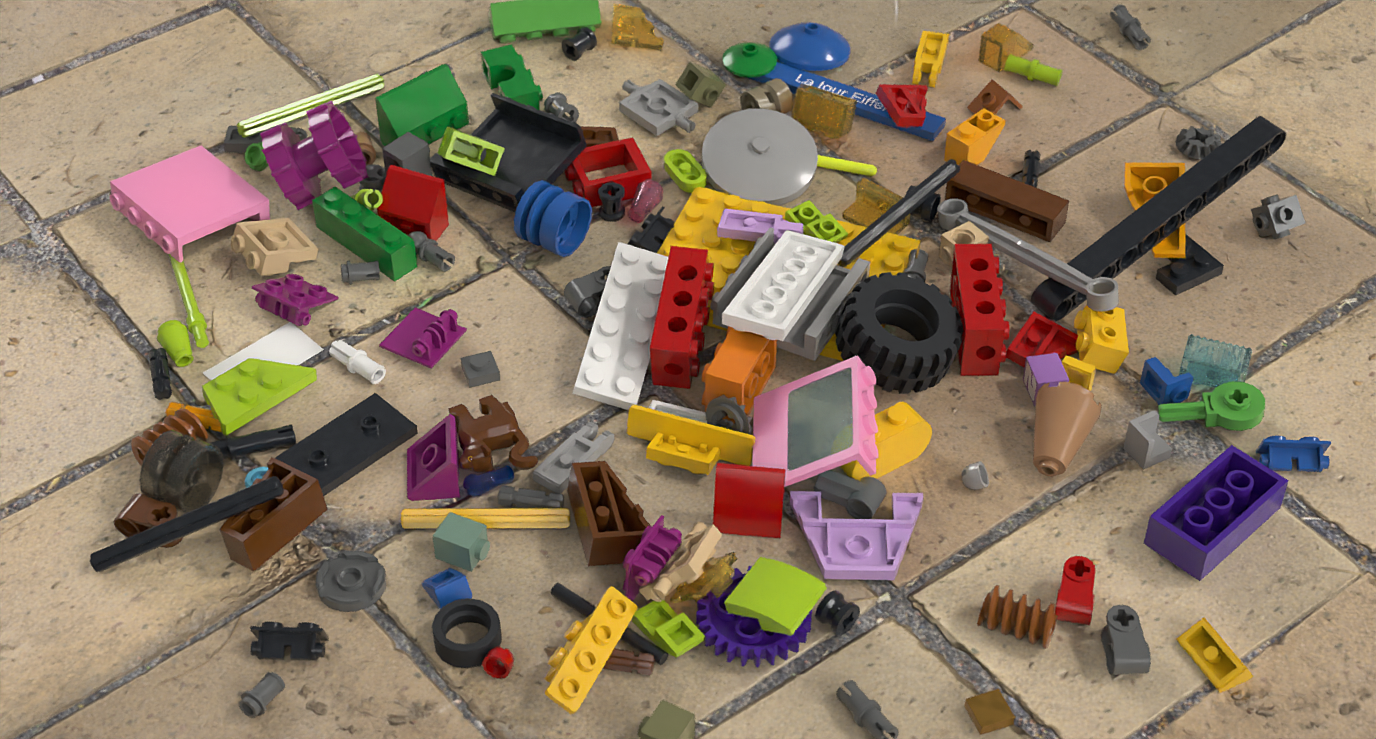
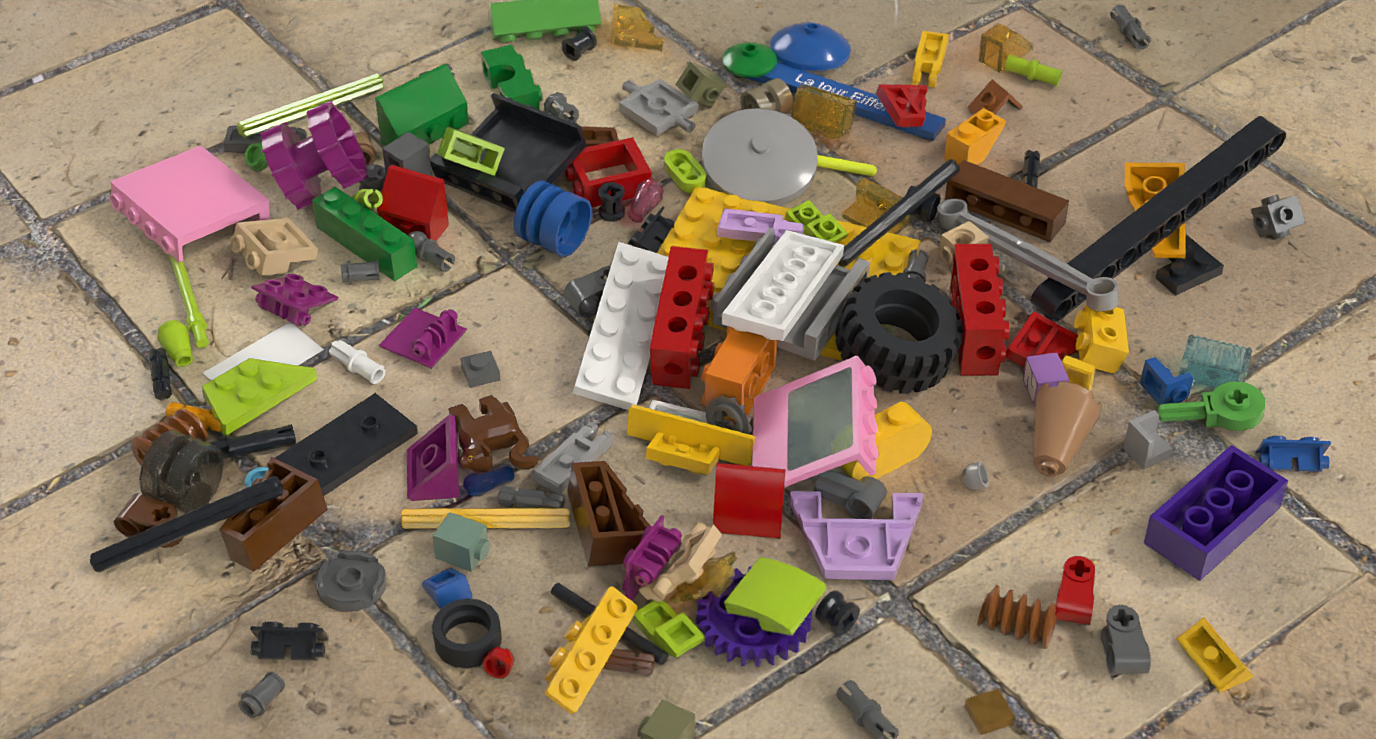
(1190, 142): dark grey gear -> none

